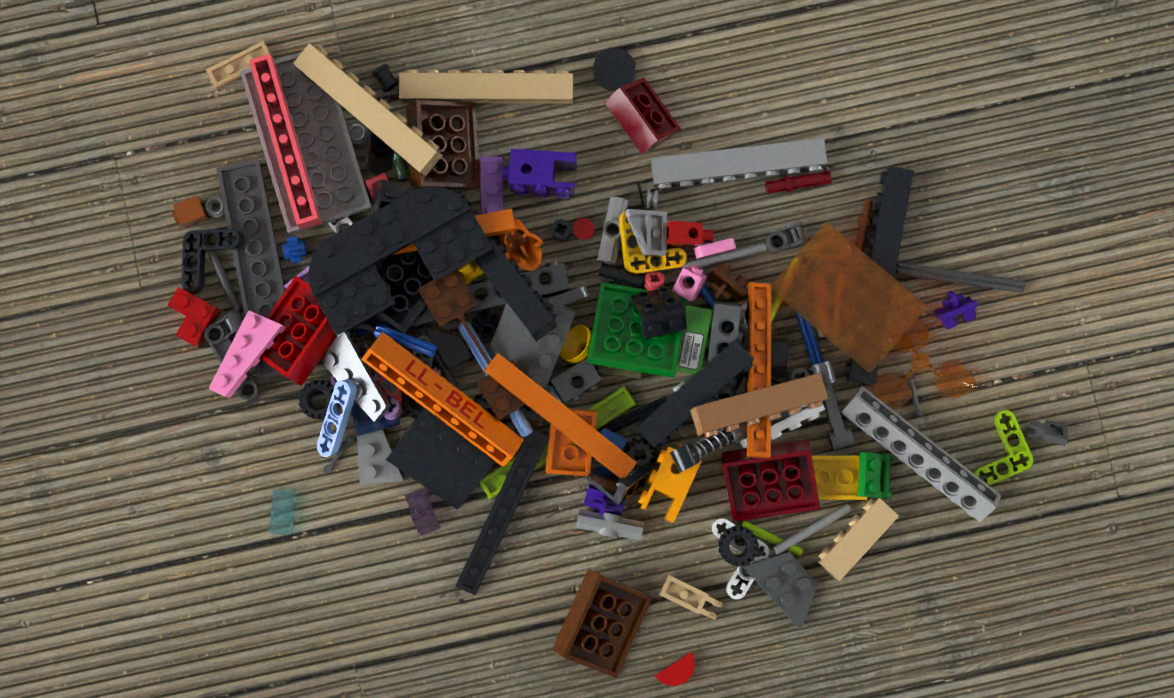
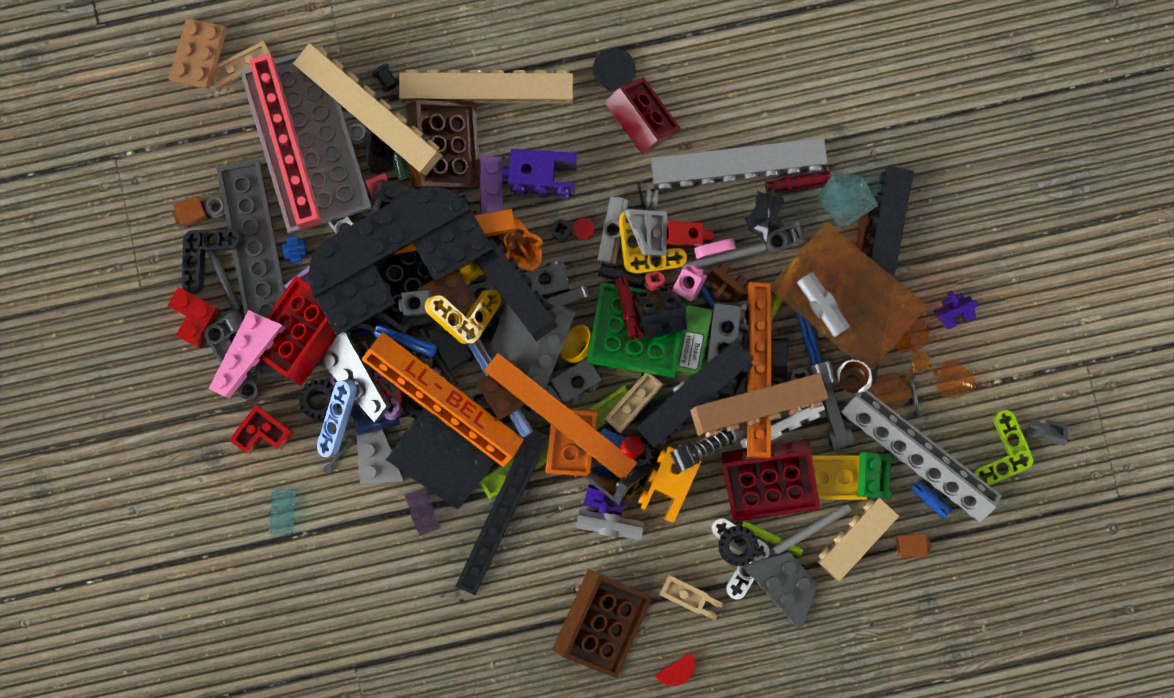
(198, 53): none -> medium nougat plate
(258, 426): none -> red brick
(404, 303): none -> dark grey brick
(464, 322): none -> yellow beam
(630, 317): none -> dark red pin
(632, 447): none -> red tile
(634, 402): none -> tan tile
(765, 214): none -> black hair
(823, 304): none -> light grey piece
(846, 198): none -> clear light blue slope
(854, 376): none -> reddish brown hair
(912, 545): none -> dark orange brick
(931, 499): none -> blue pin
(960, 277): dark grey axle -> none

